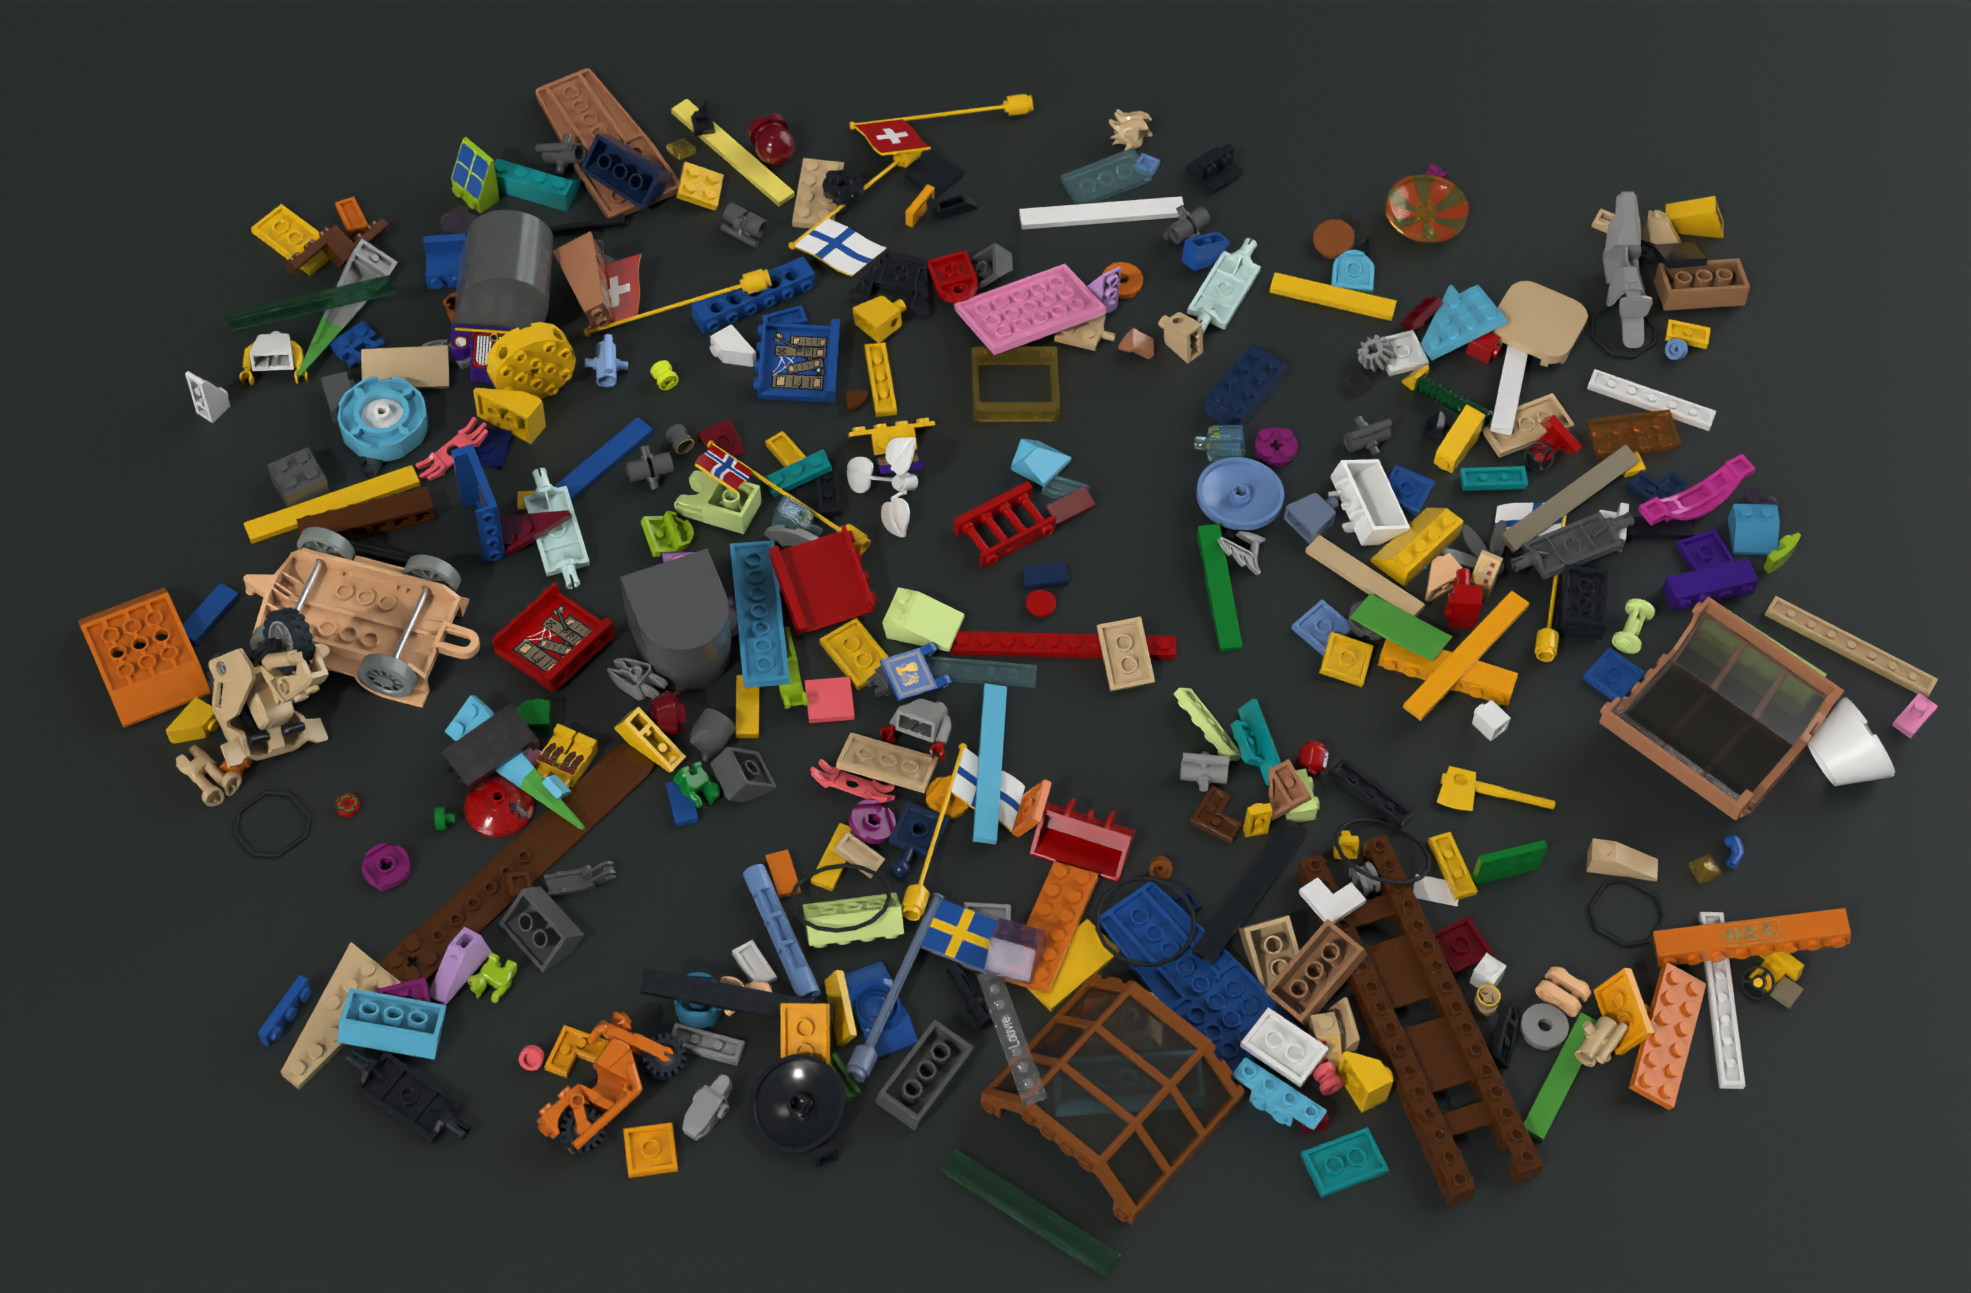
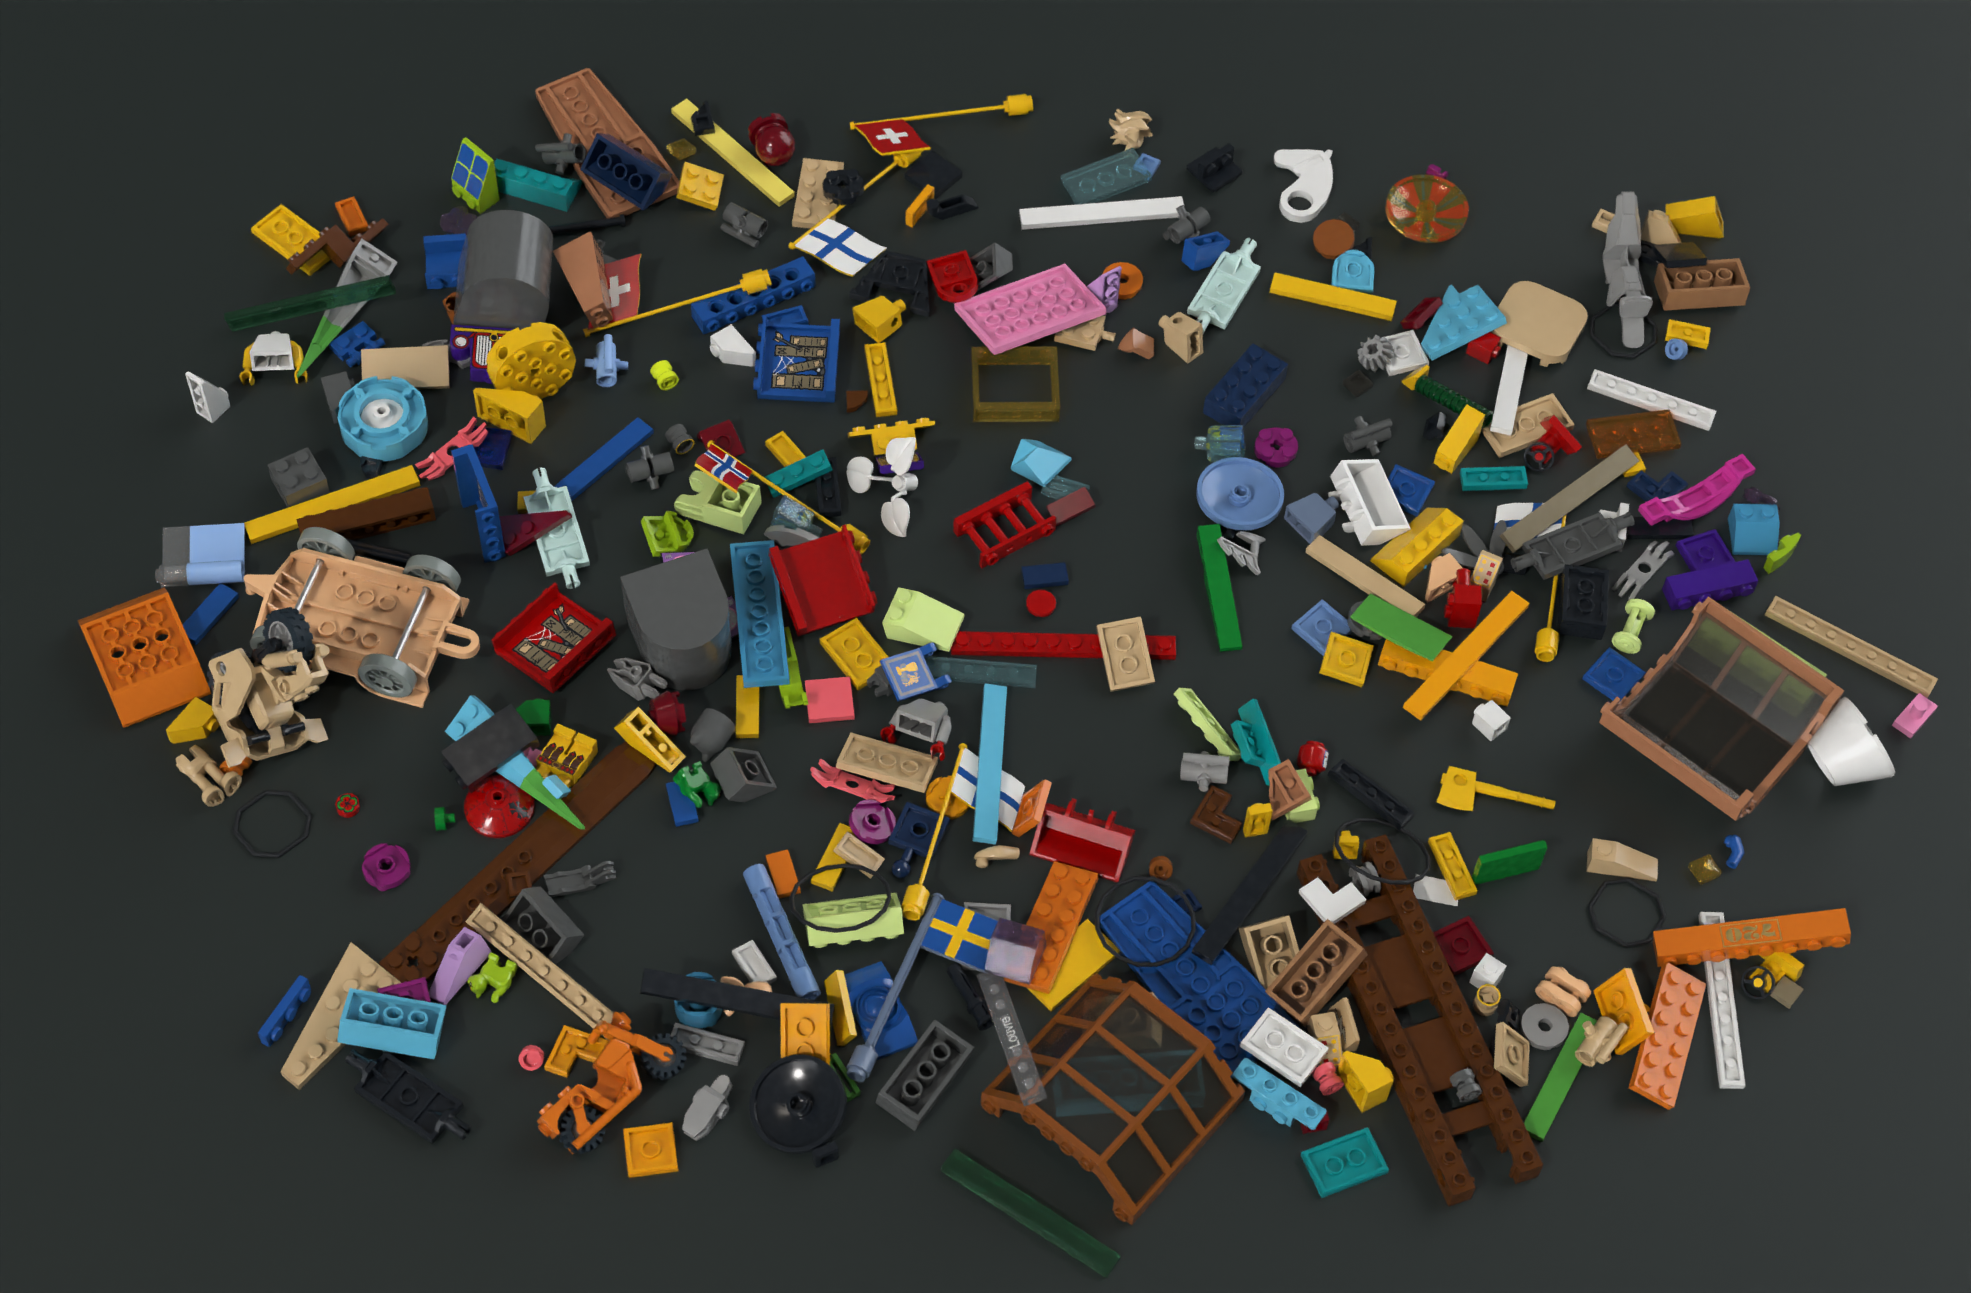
(202, 555): none -> light blue door
(539, 966): none -> tan tile
(997, 852): none -> tan arm
(1314, 181): none -> white animal
(1465, 1085): none -> dark grey wheel
(1511, 1054): none -> tan tile
(1639, 578): none -> light grey piece

